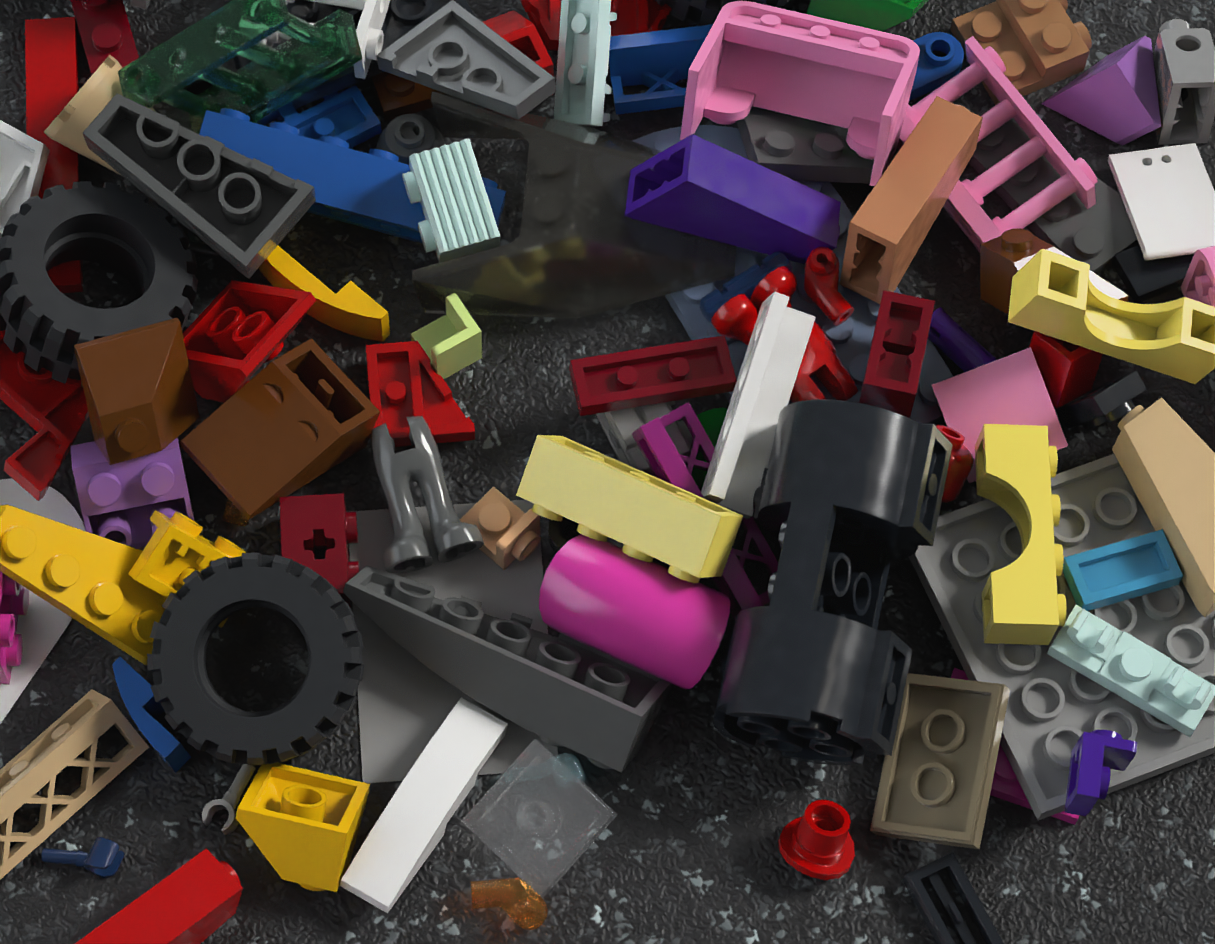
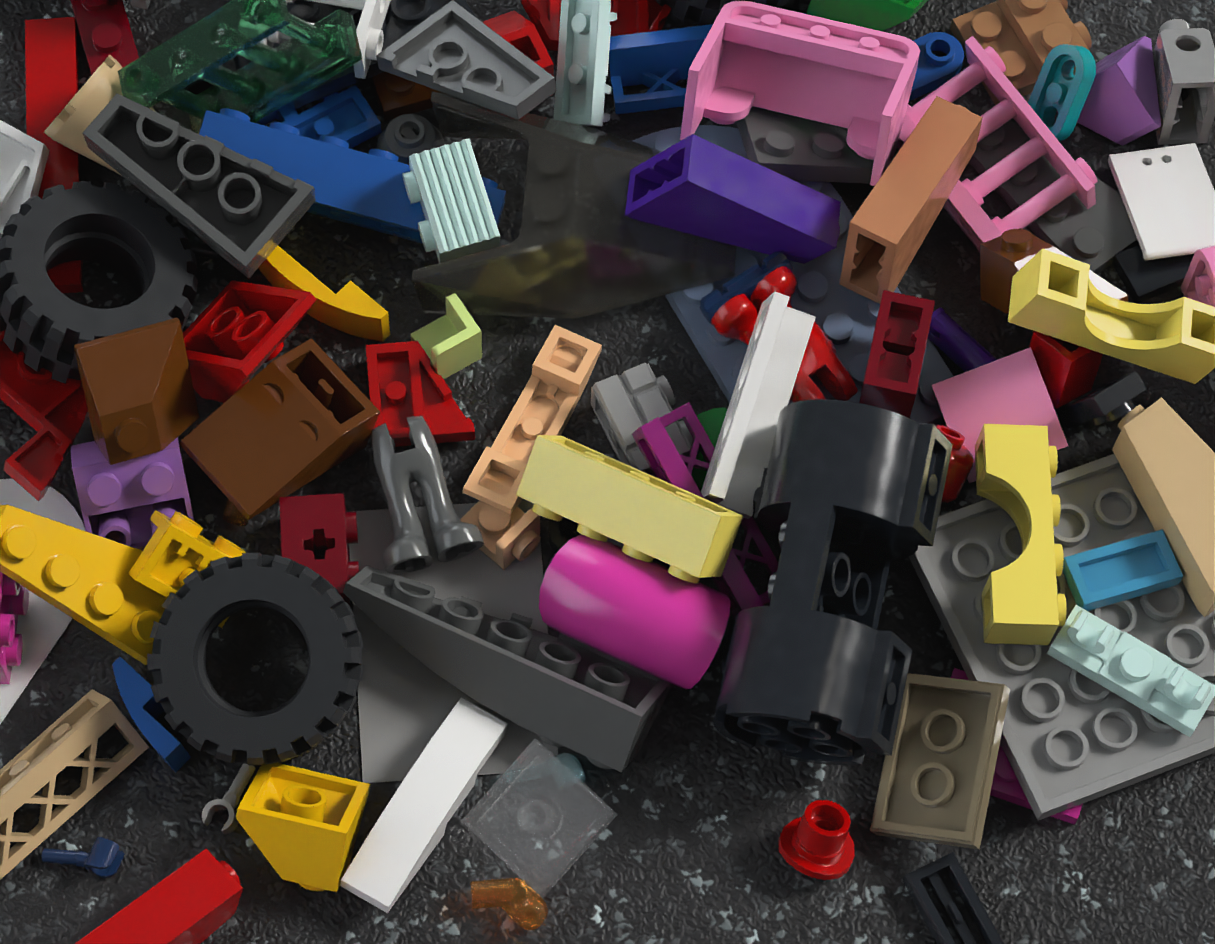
(541, 409): none -> light nougat slope
(652, 375): dark red plate -> none
(822, 283): red arm -> none
(1062, 90): none -> teal plate
(1091, 765): dark purple bracket -> none

